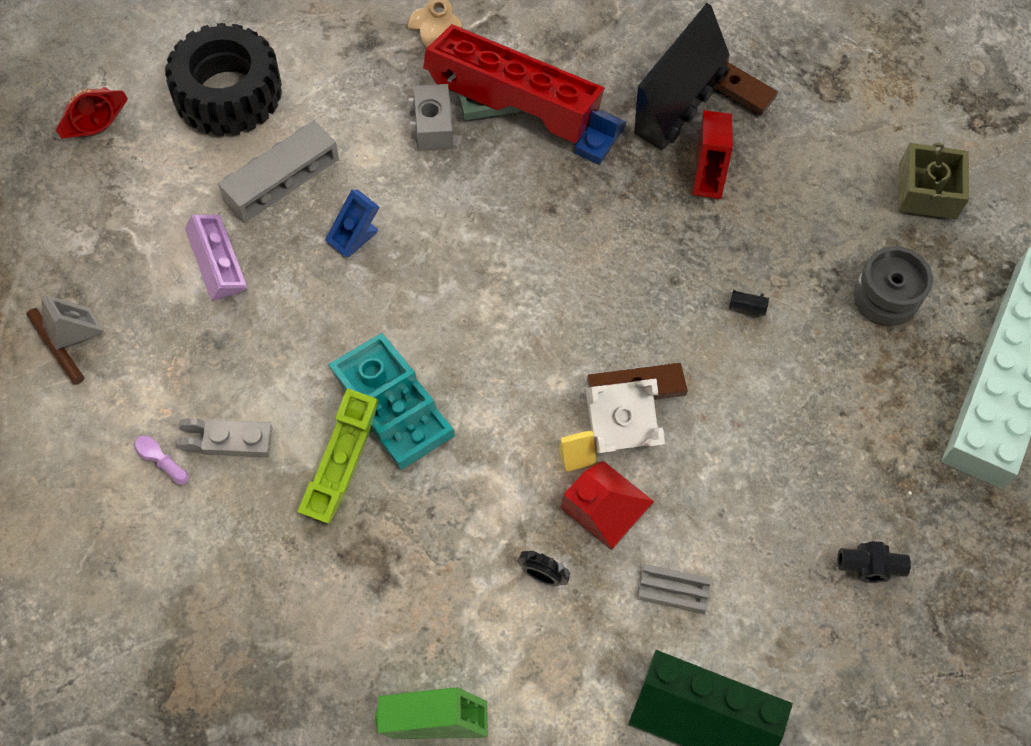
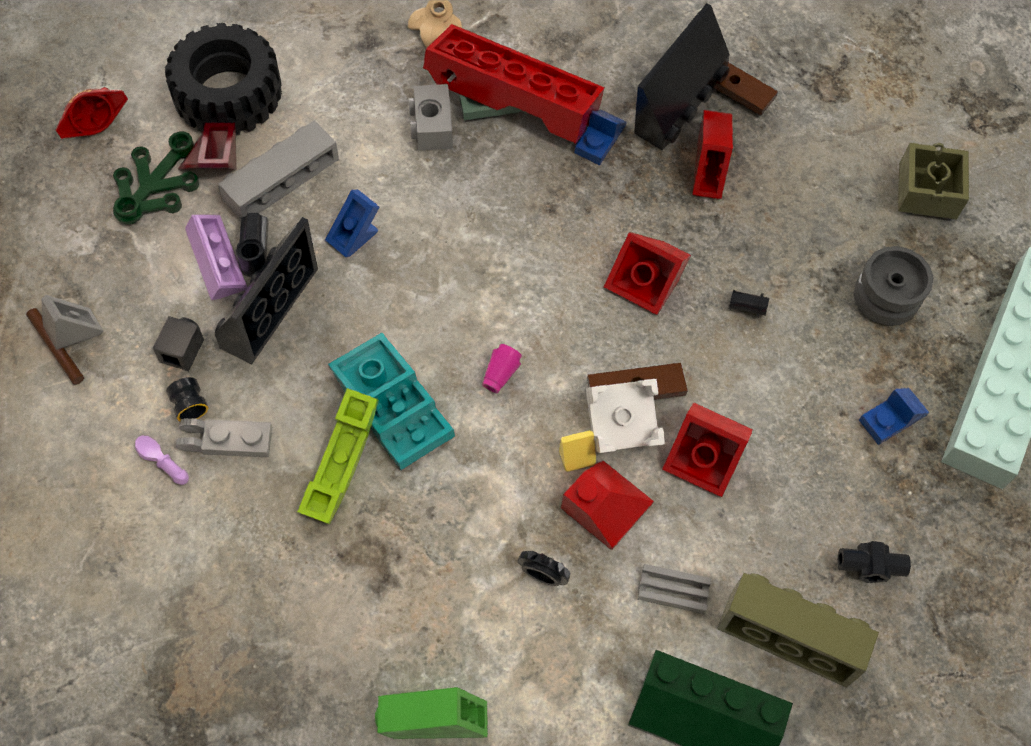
(153, 182): none -> dark green plant
(178, 343): none -> black brick
(187, 398): none -> black wheel
(213, 148): none -> dark red slope
(252, 243): none -> black piece
(269, 295): none -> black slope
(501, 367): none -> dark pink cone
(646, 271): none -> red slope
(707, 449): none -> red slope
(798, 629): none -> olive brick
(893, 415): none -> blue slope

